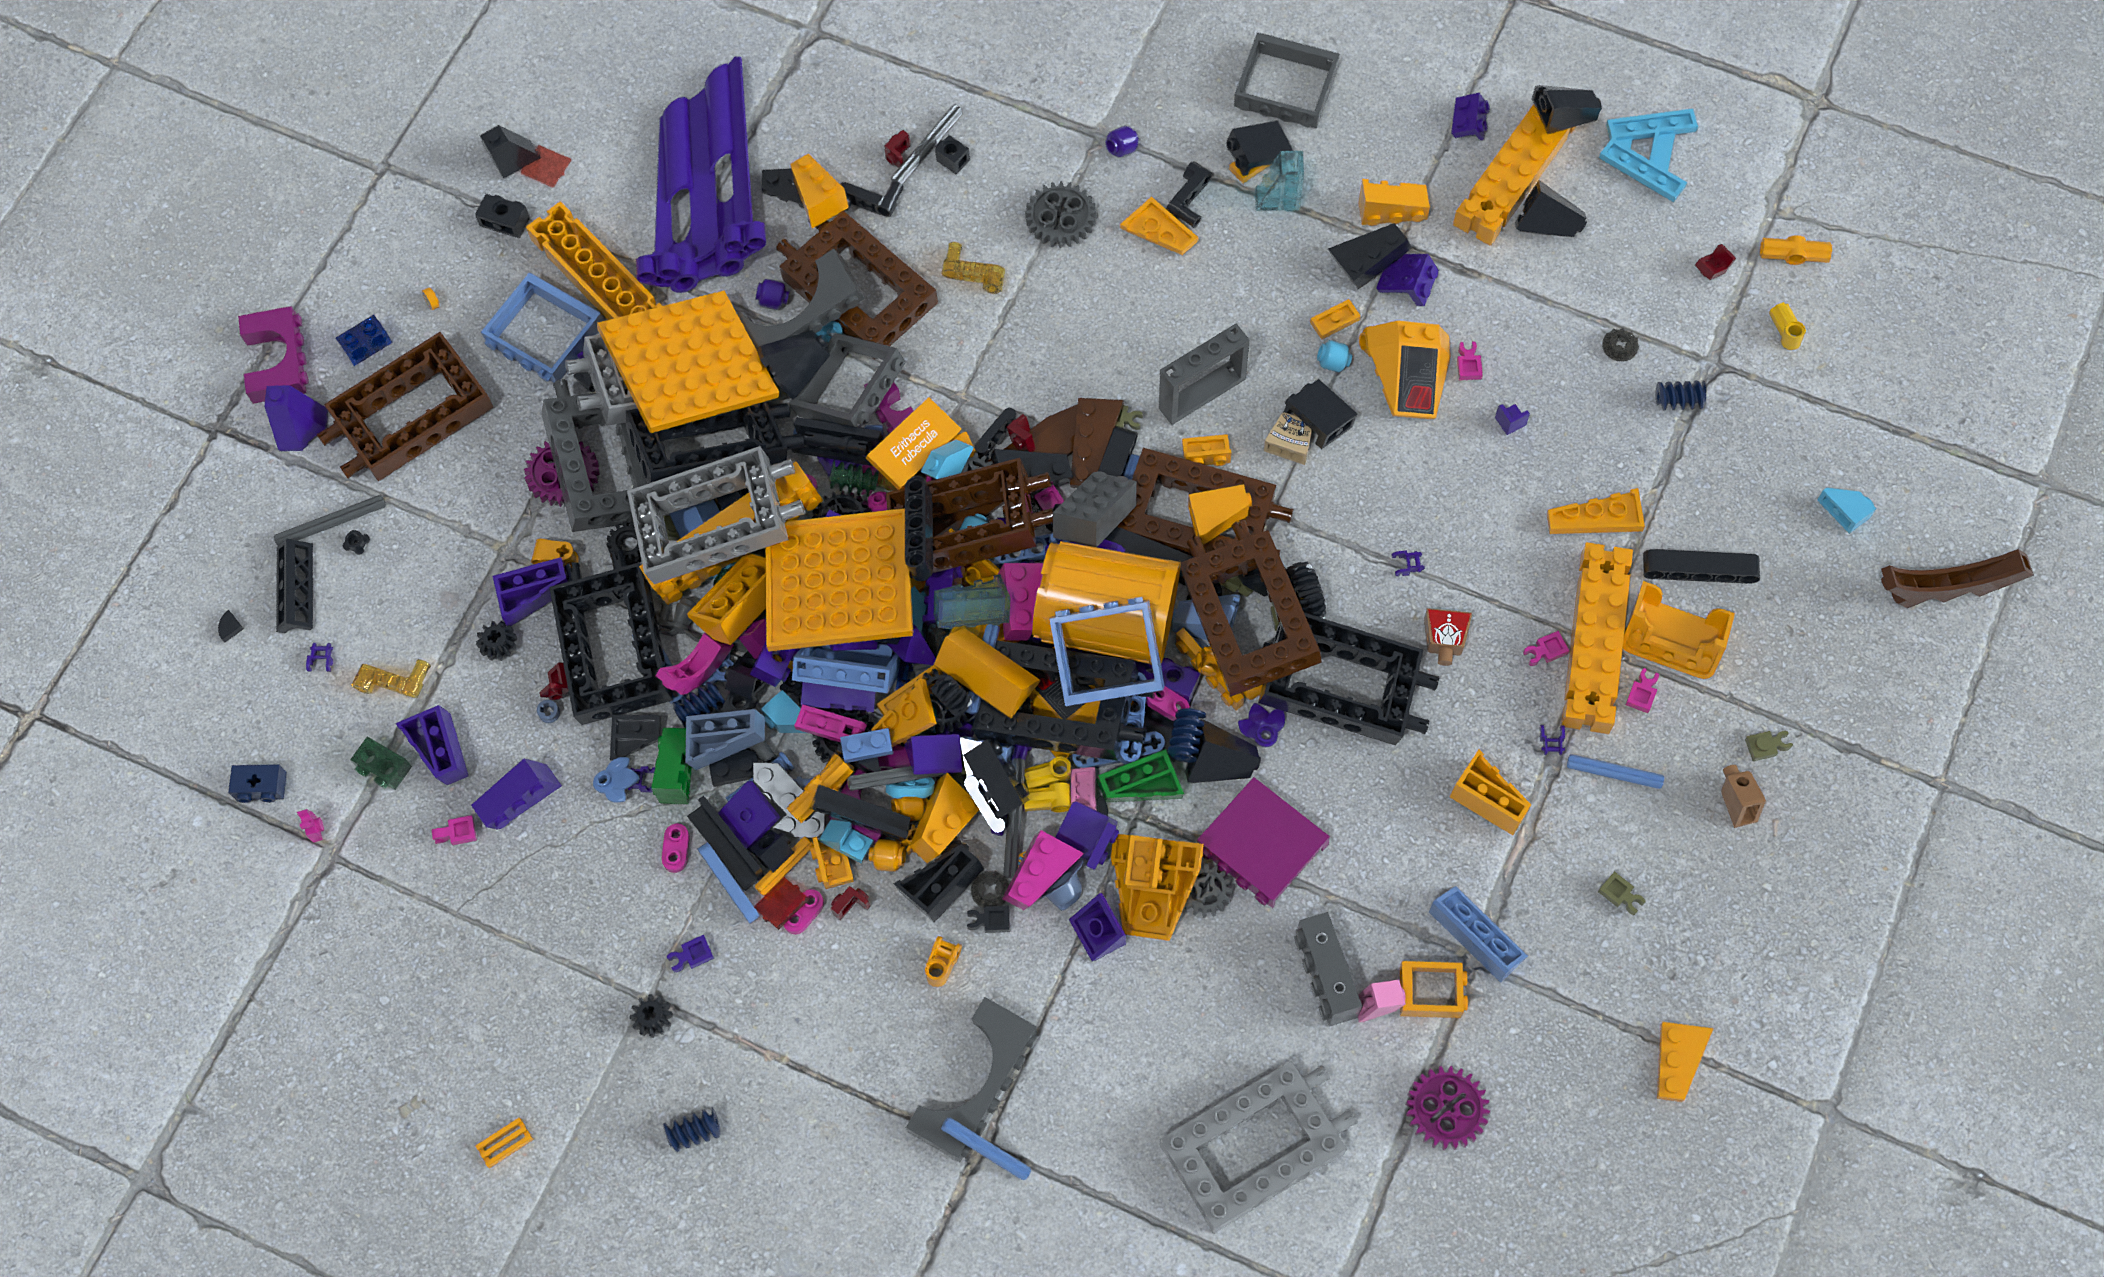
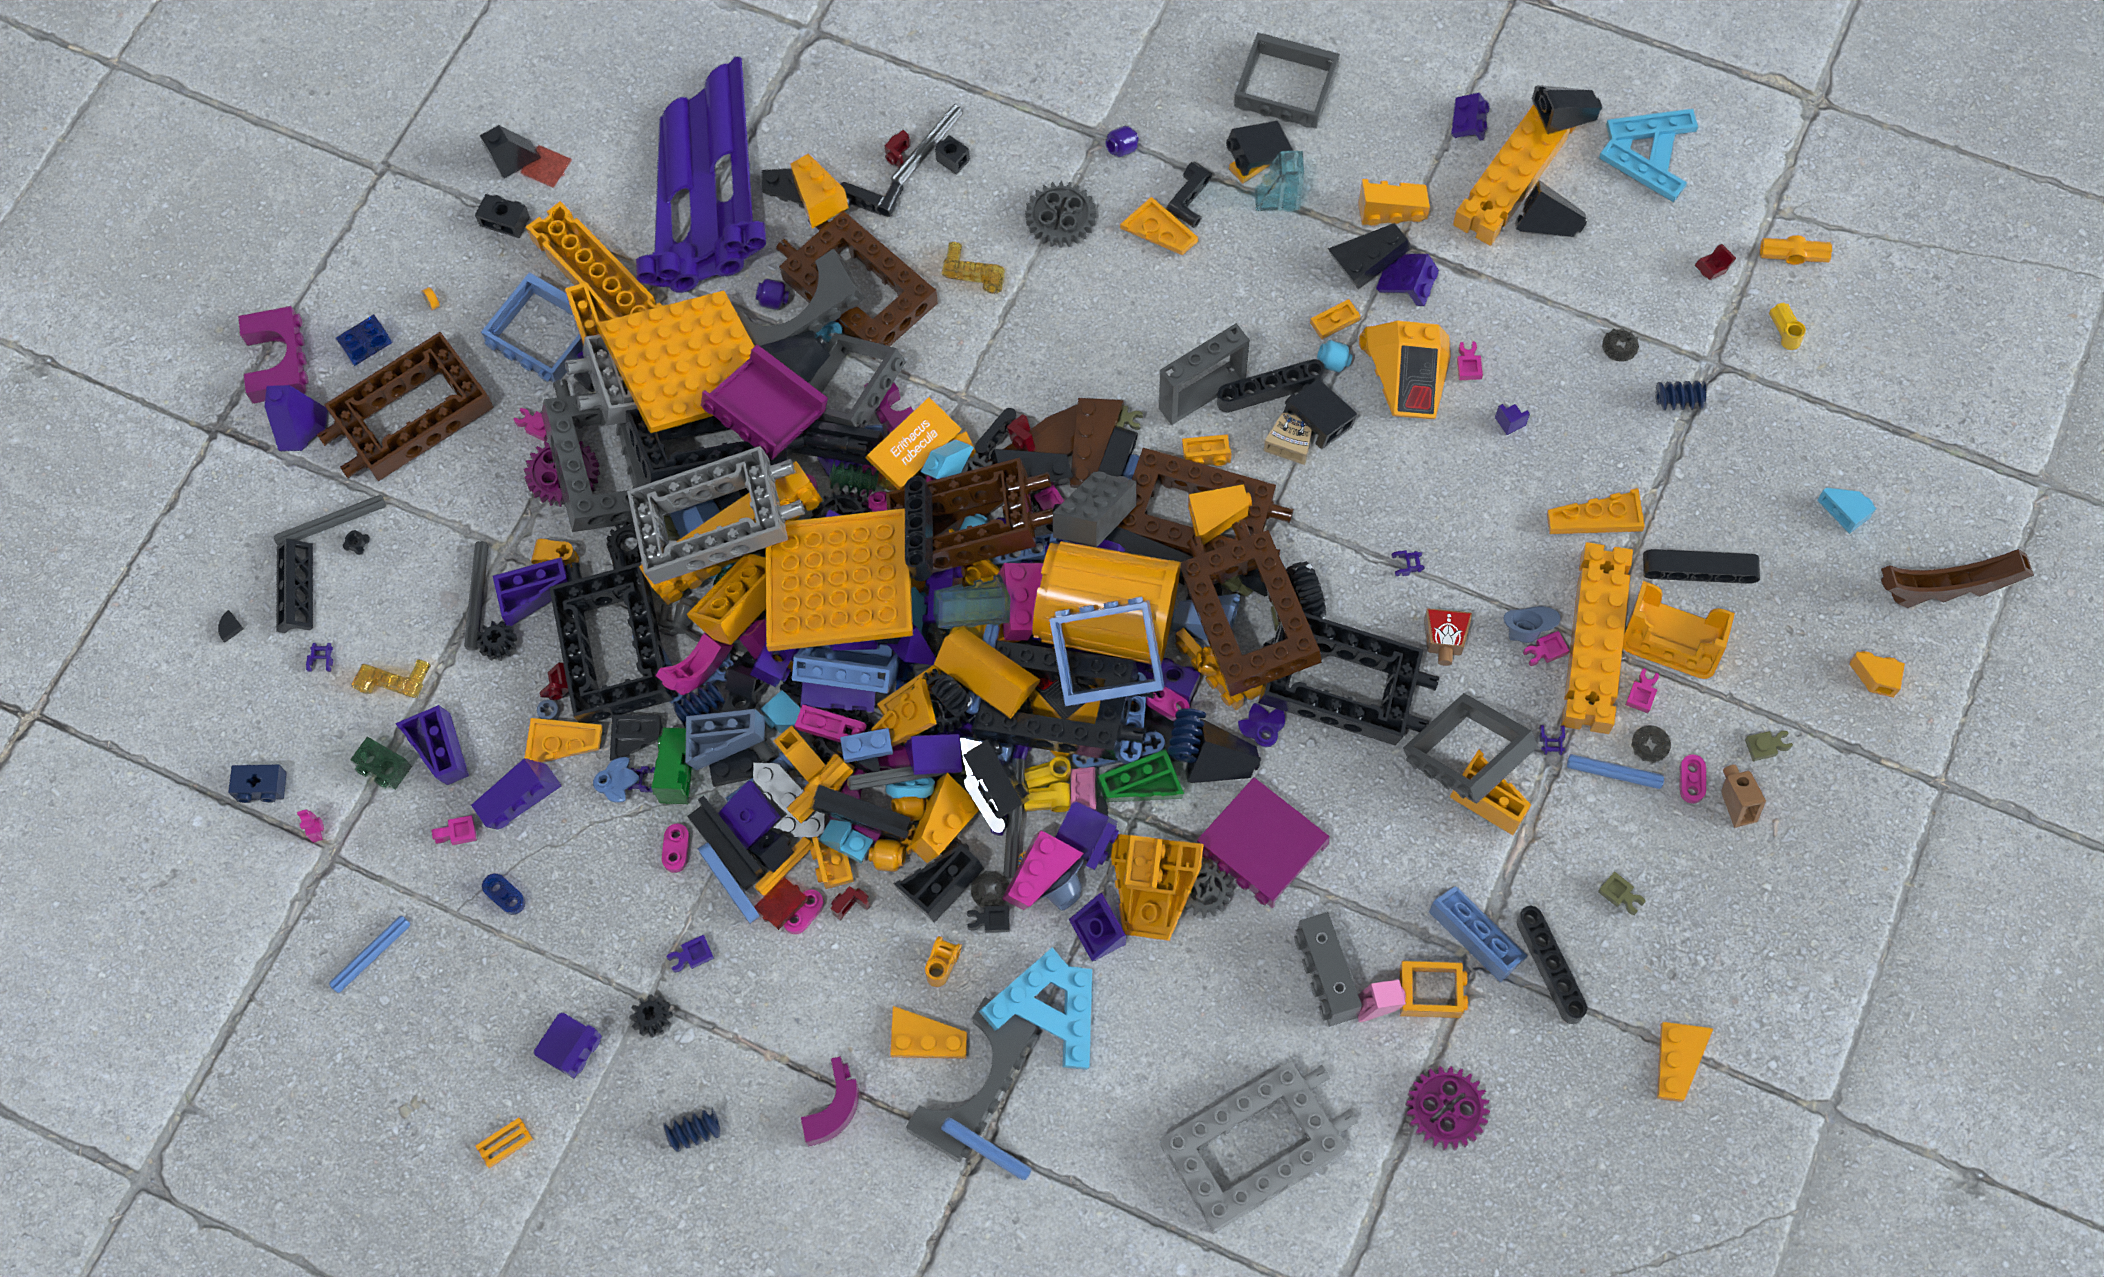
(369, 954): none -> medium blue axle
(476, 595): none -> dark grey axle
(504, 895): none -> clear blue plate
(533, 424): none -> dark pink plate
(560, 739): none -> light orange wing
(567, 1045): none -> dark purple bracket
(587, 309): none -> light orange wedge
(765, 403): none -> magenta panel
(799, 753): none -> light orange slope
(836, 1117): none -> magenta arch
(925, 1038): none -> light orange wing
(1071, 1027): none -> medium azure plate
(1262, 393): none -> black beam
(1476, 788): none -> dark grey window
(1528, 623): none -> sand blue piece
(1551, 976): none -> black beam
(1658, 737): none -> clear smoke gear
(1692, 780): none -> dark pink plate
(1878, 673): none -> light orange slope

